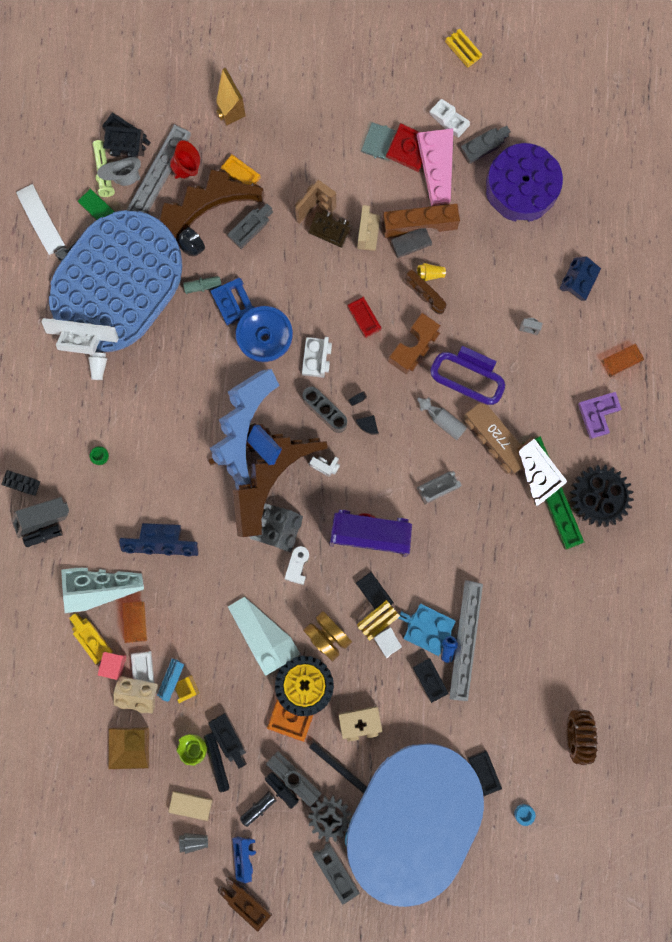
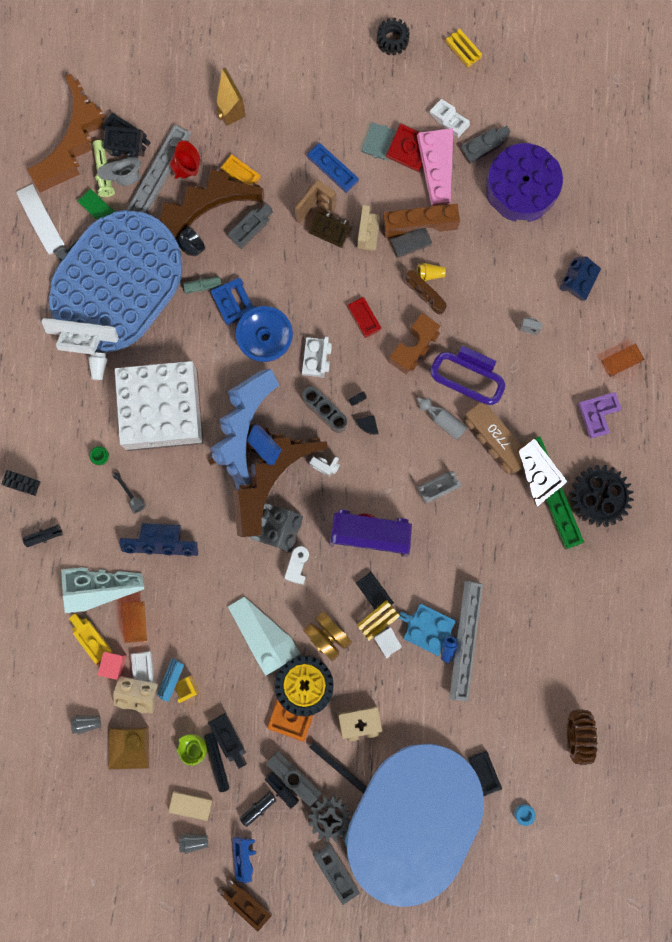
(39, 516): dark grey slope -> none
(62, 162): none -> dark orange arch
(82, 723): none -> dark grey cone
(136, 503): none -> hinge
(158, 406): none -> white piece
(332, 167): none -> blue tile
(393, 27): none -> black tyre
(430, 680): black plate -> none

